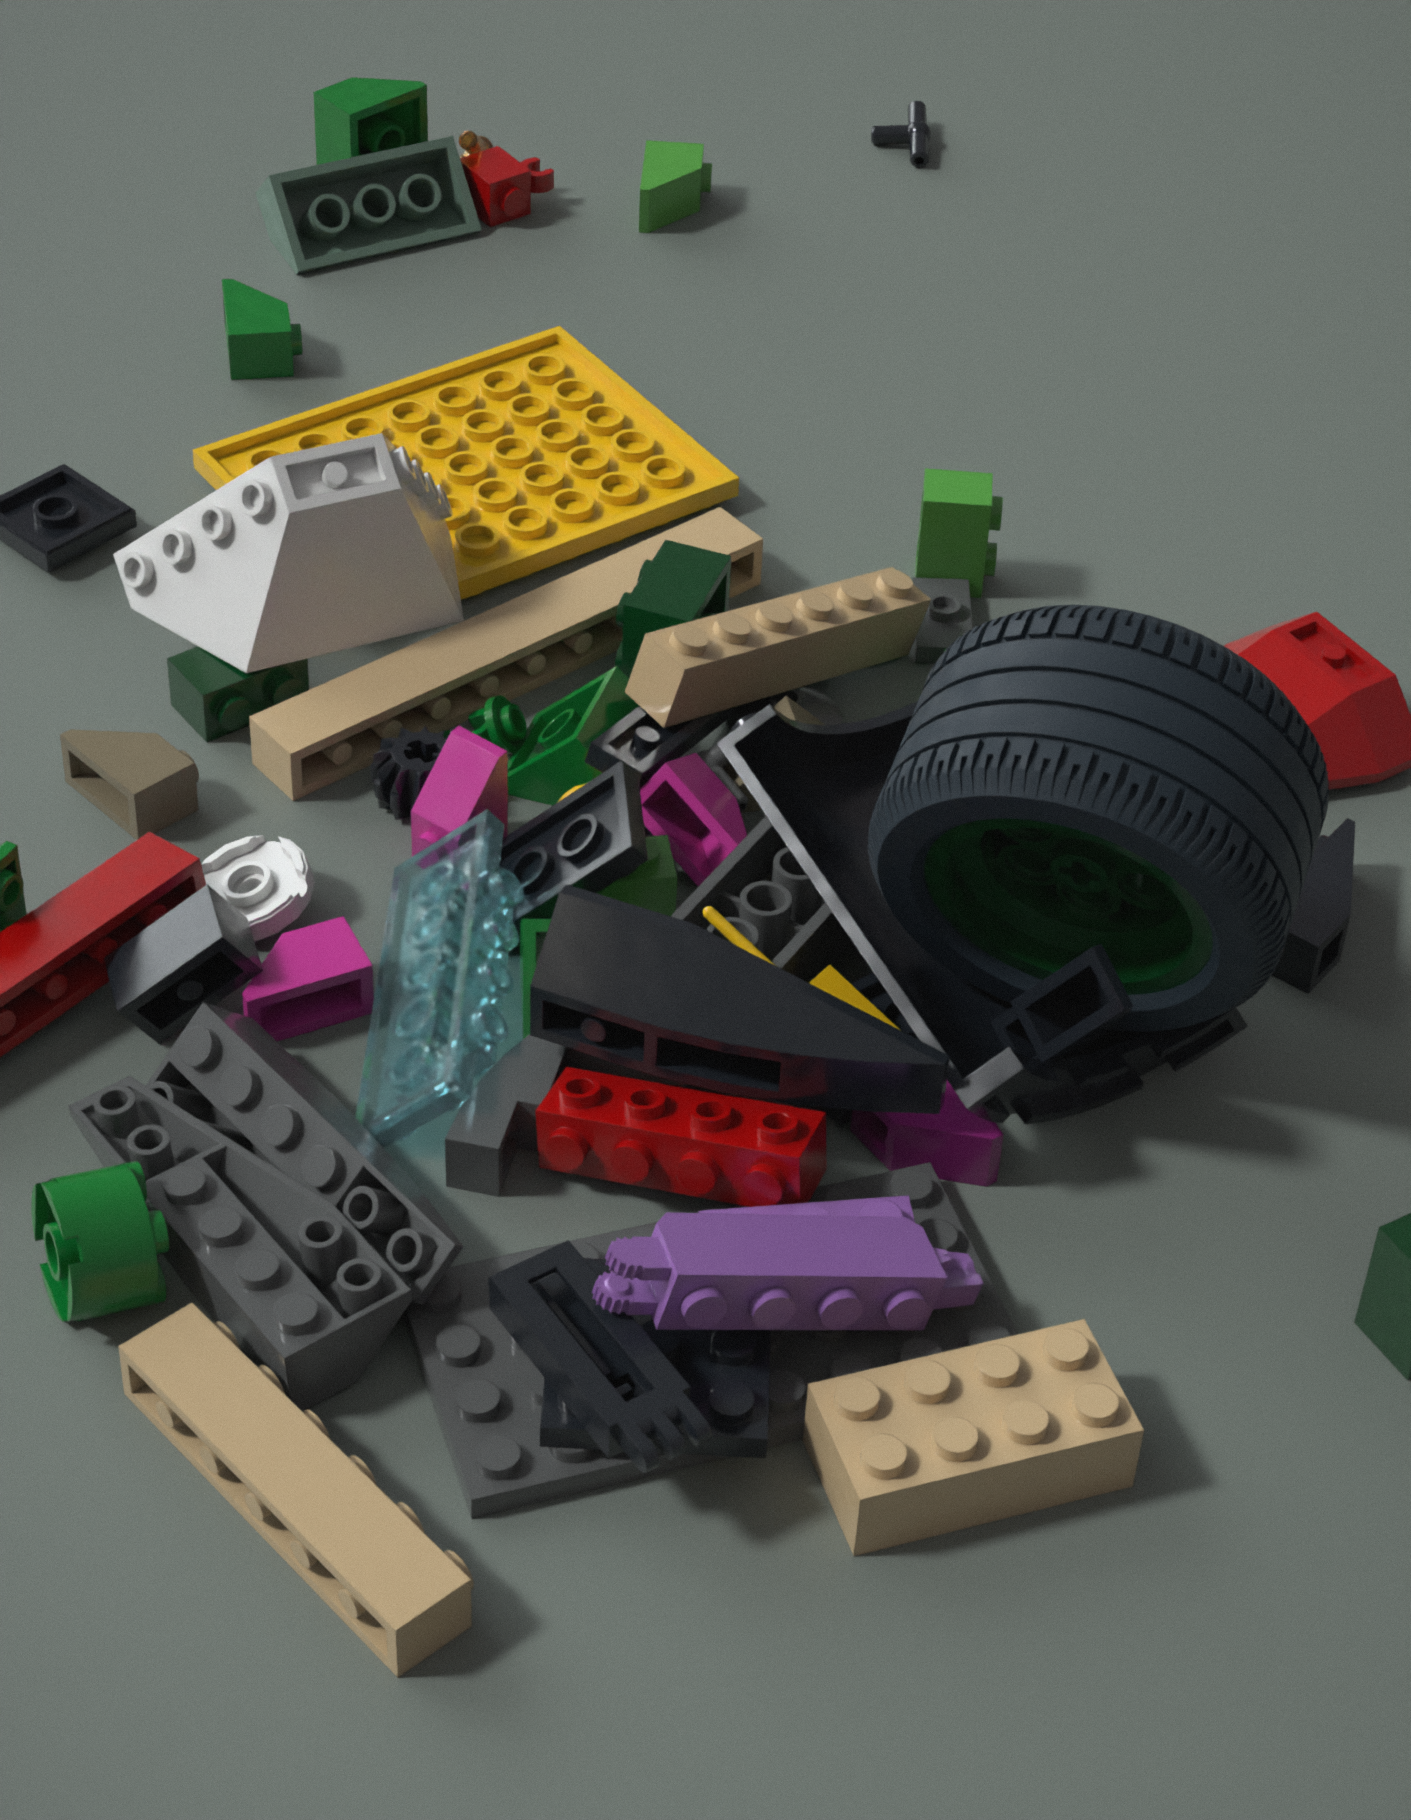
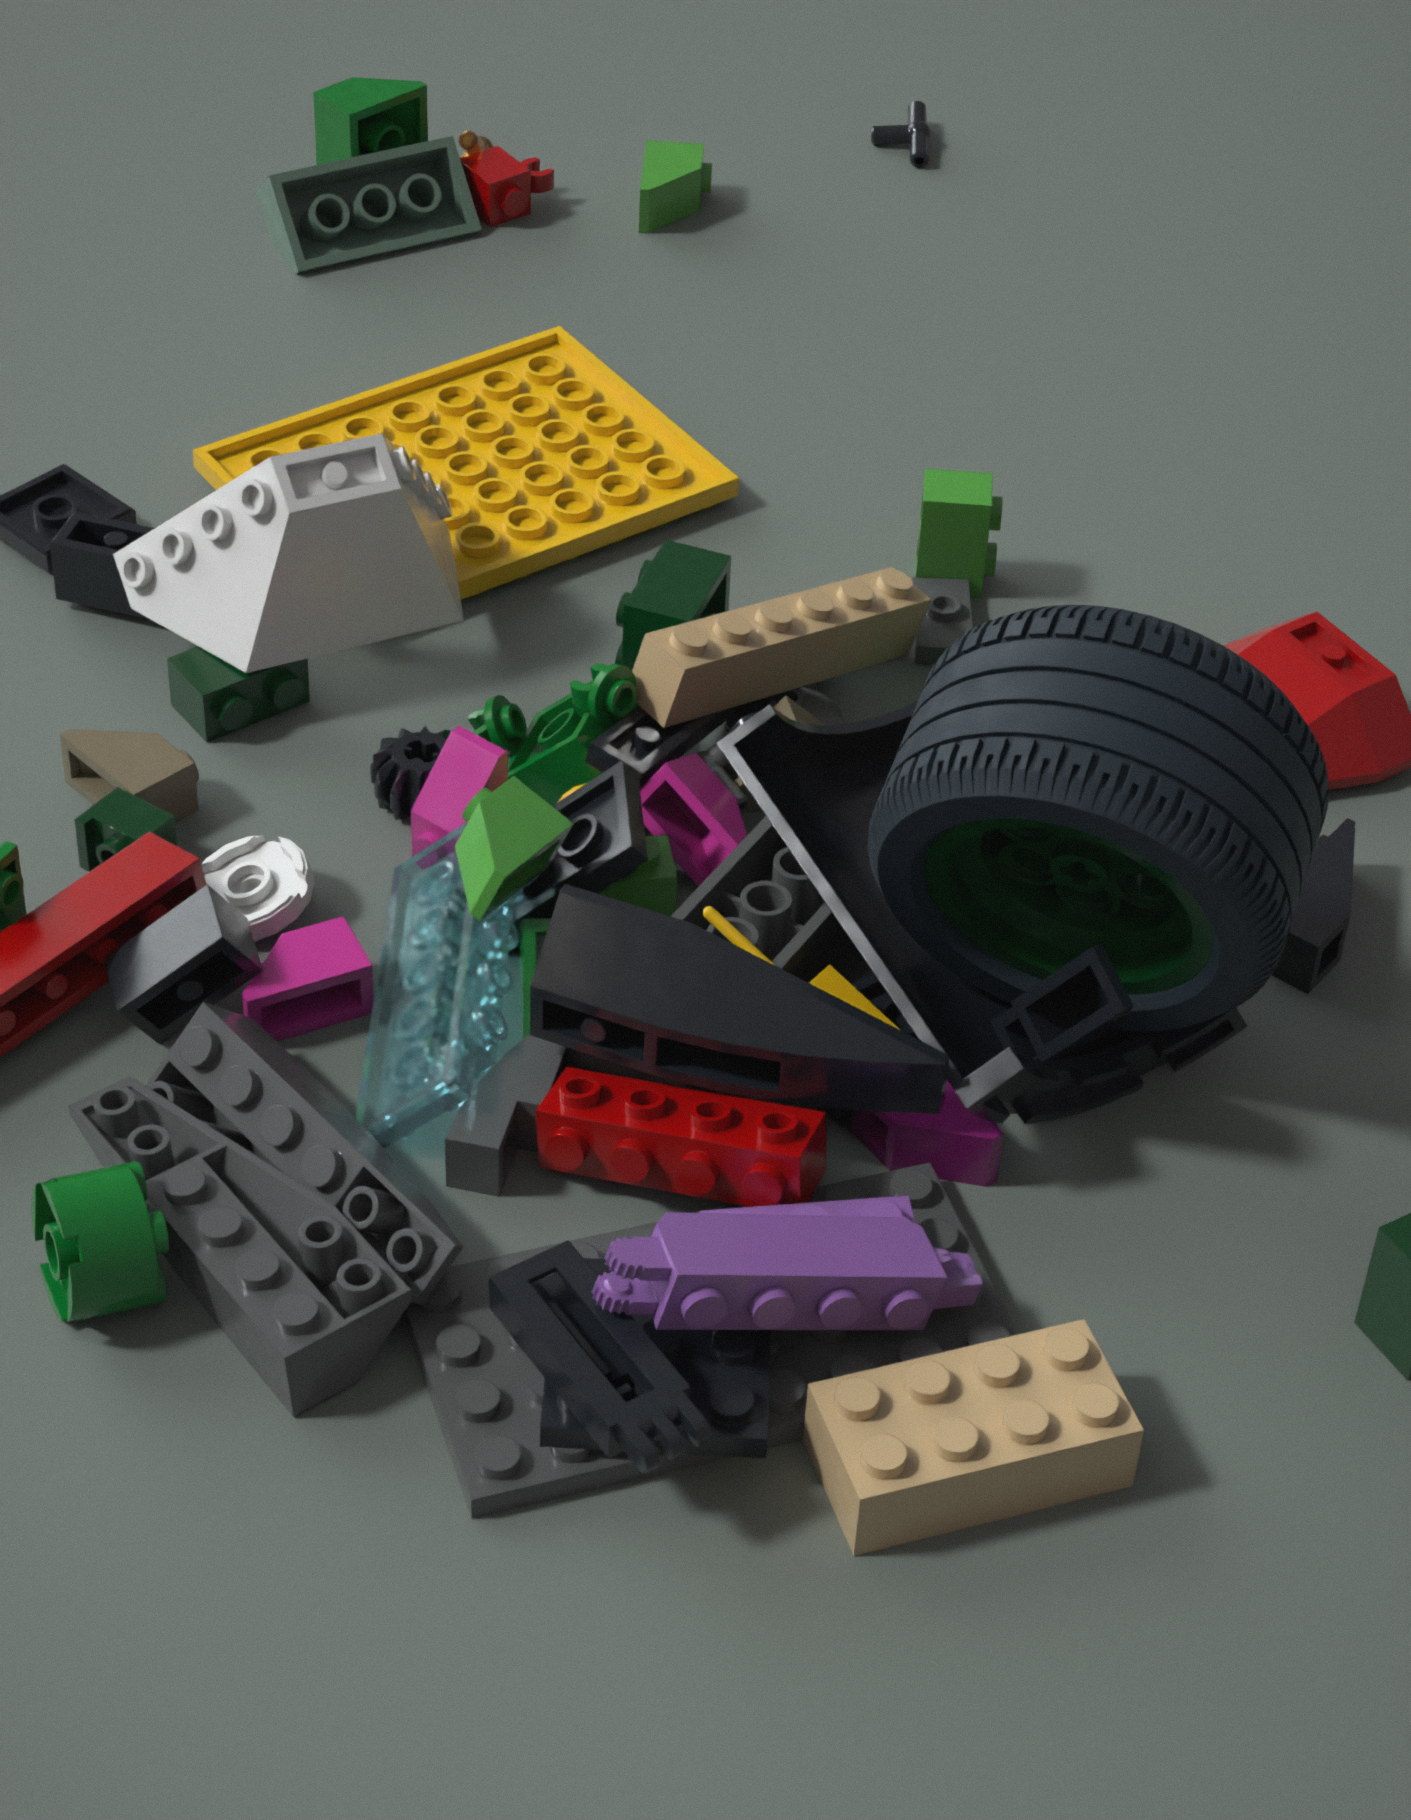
(85, 561): none -> black brick
(117, 823): none -> dark green brick
(258, 333): green slope -> none
(298, 1488): tan brick -> none
(455, 671): tan brick -> none
(506, 843): none -> bright green slope
(610, 694): none -> green plate

